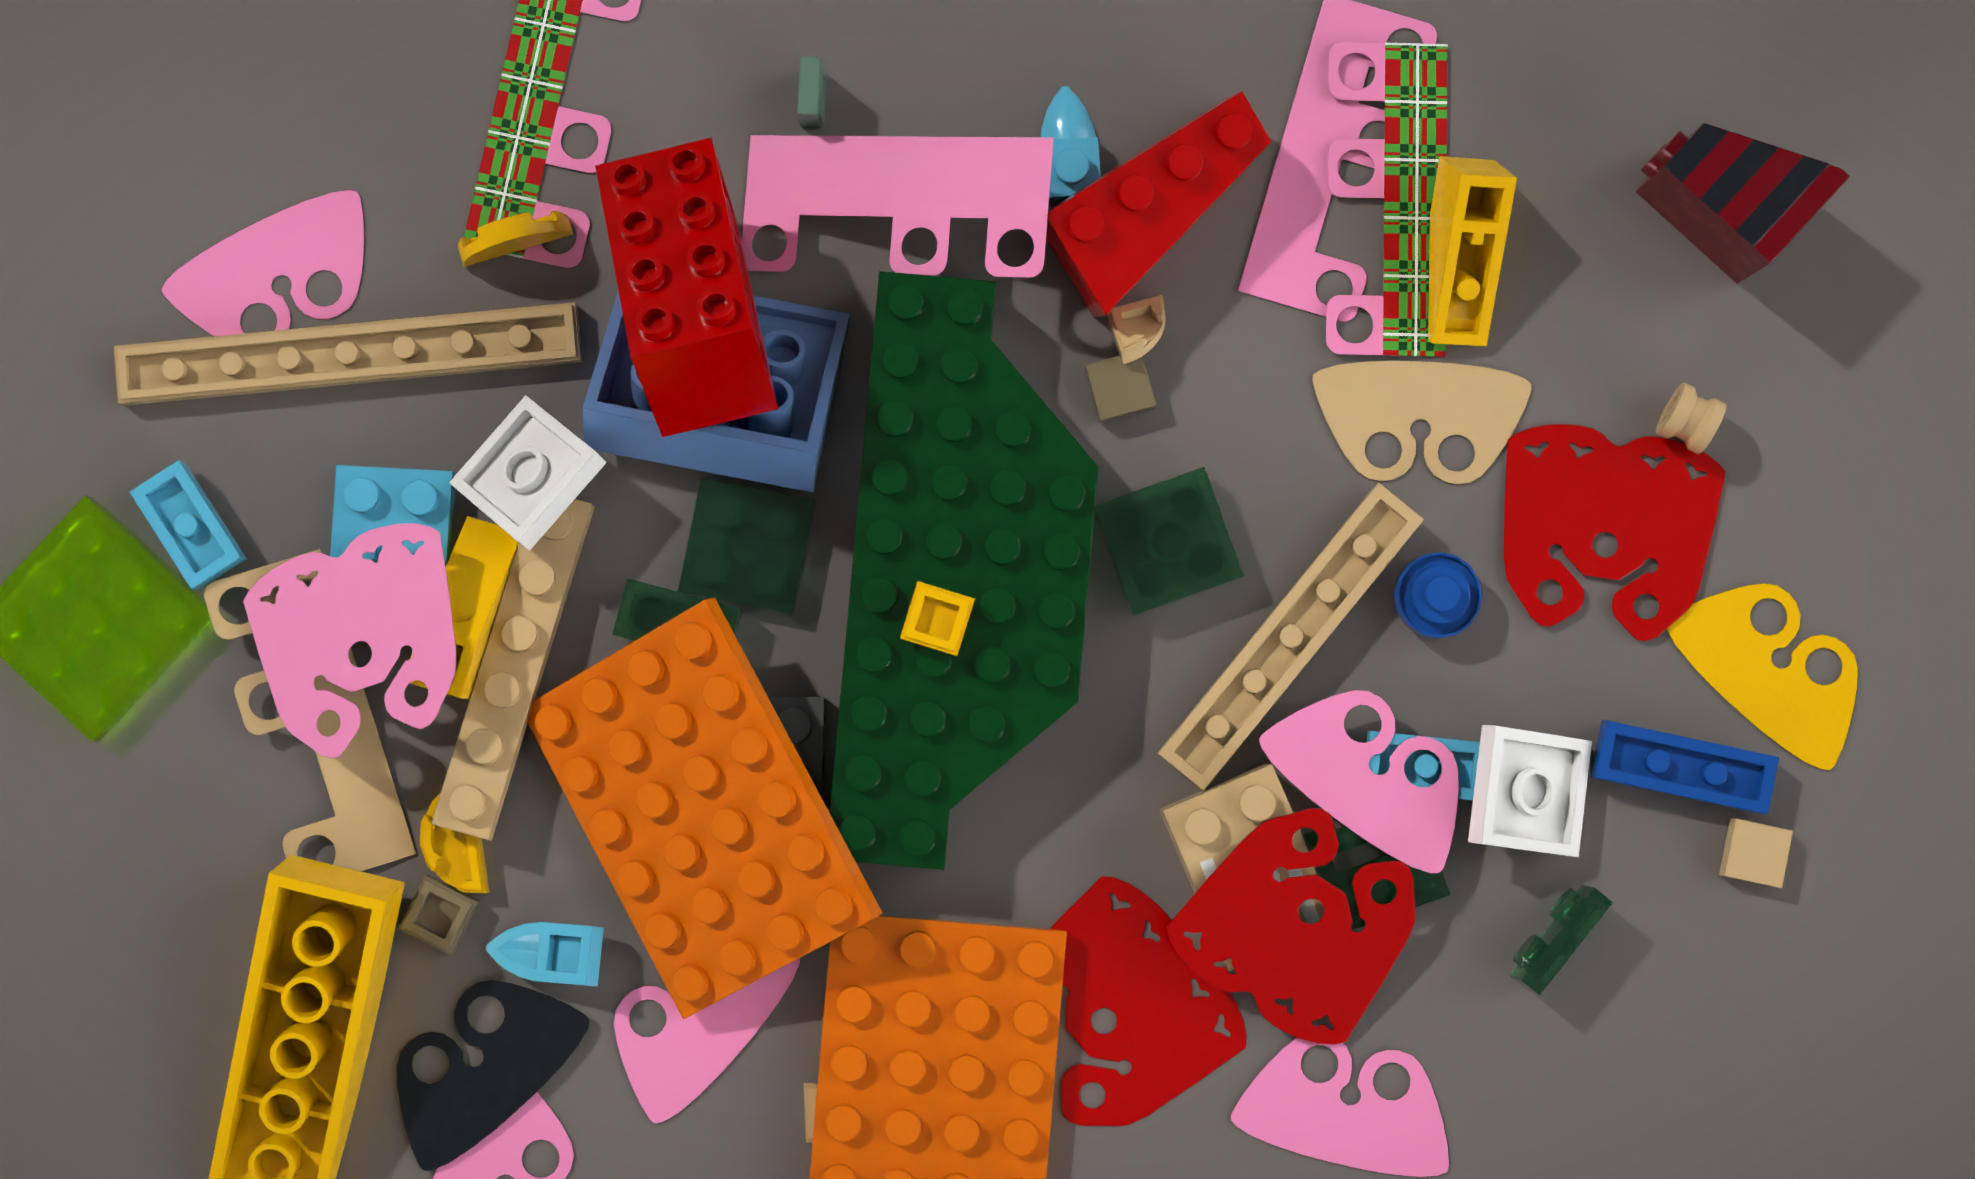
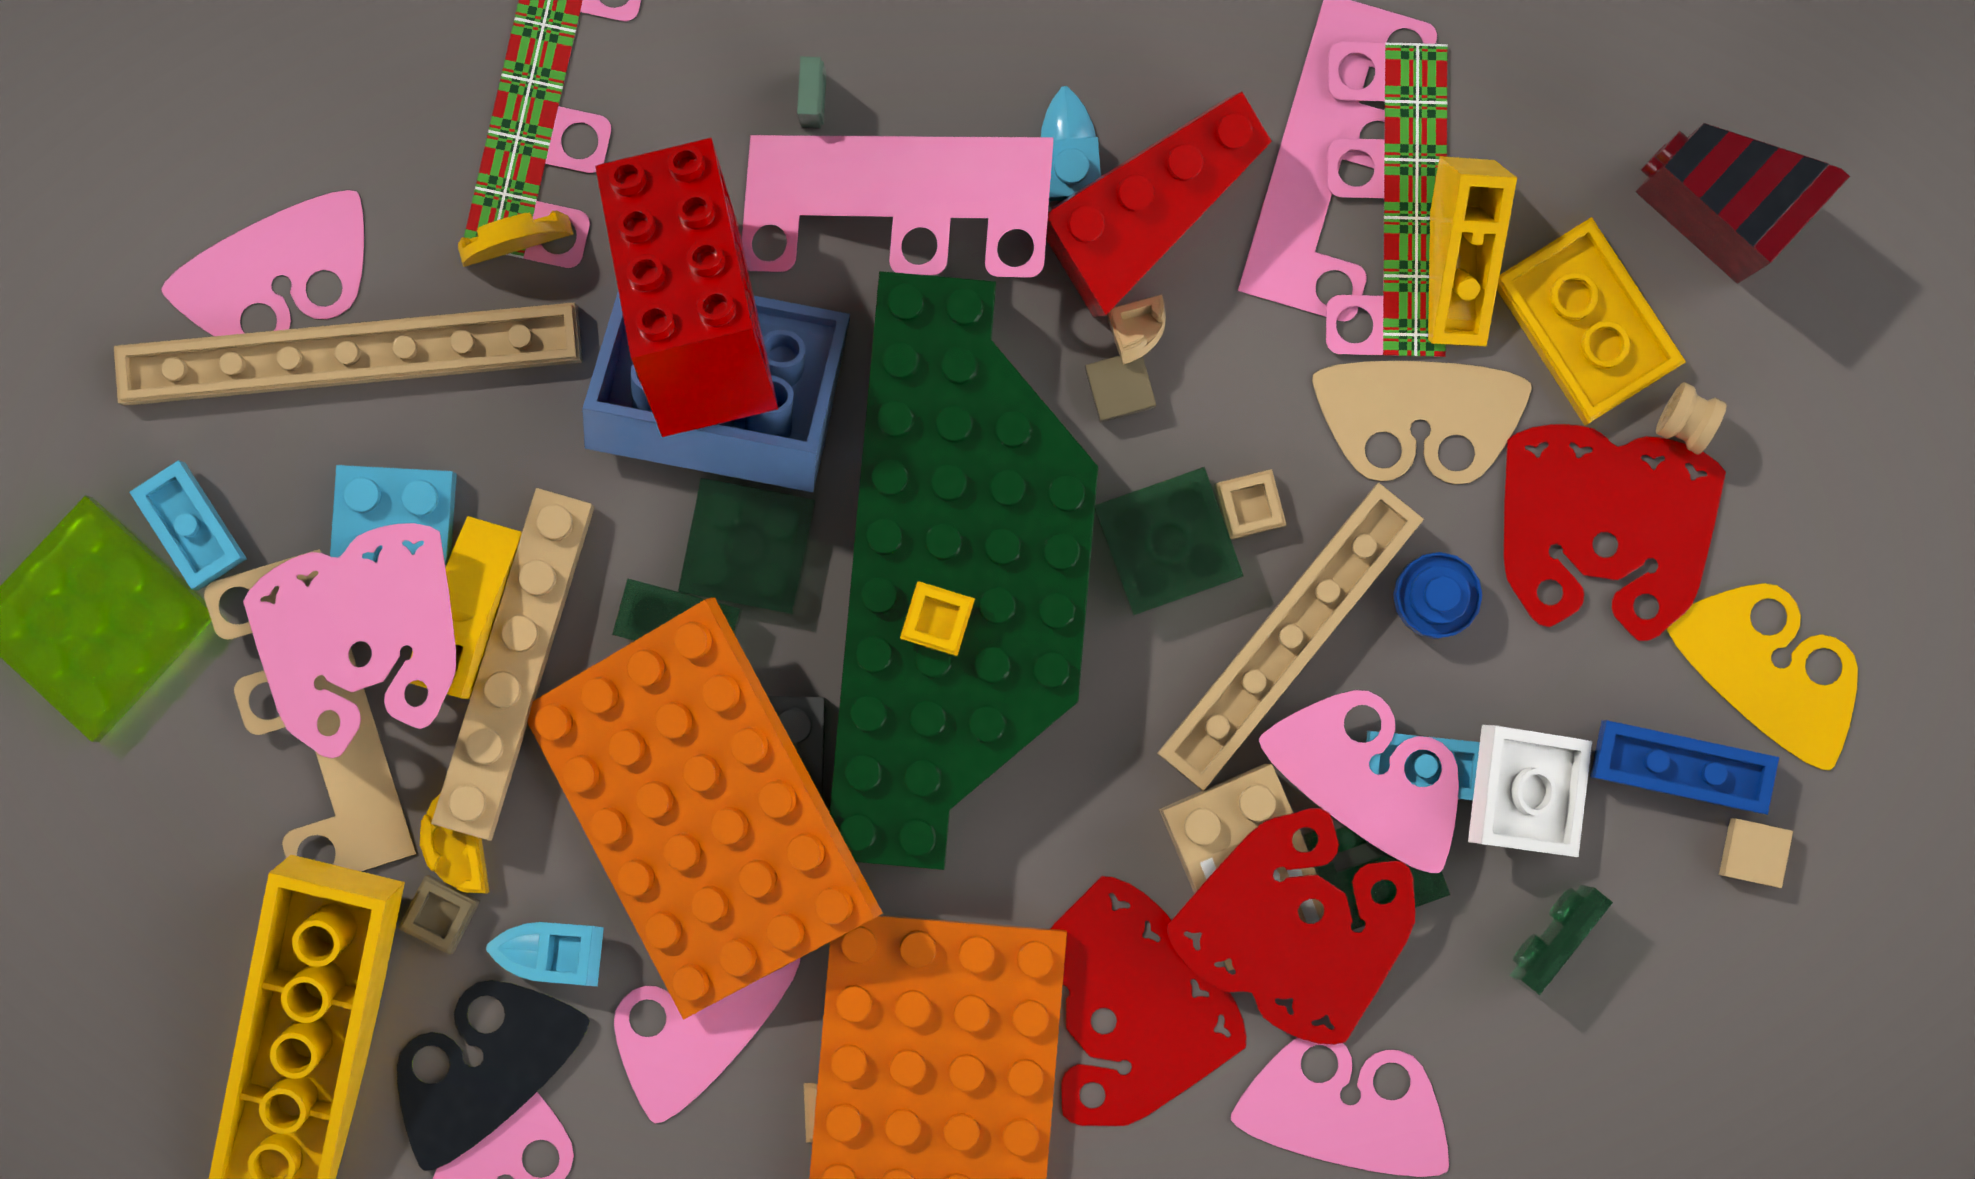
(527, 472): white plate -> none
(1250, 504): none -> tan tile
(1588, 321): none -> yellow tile

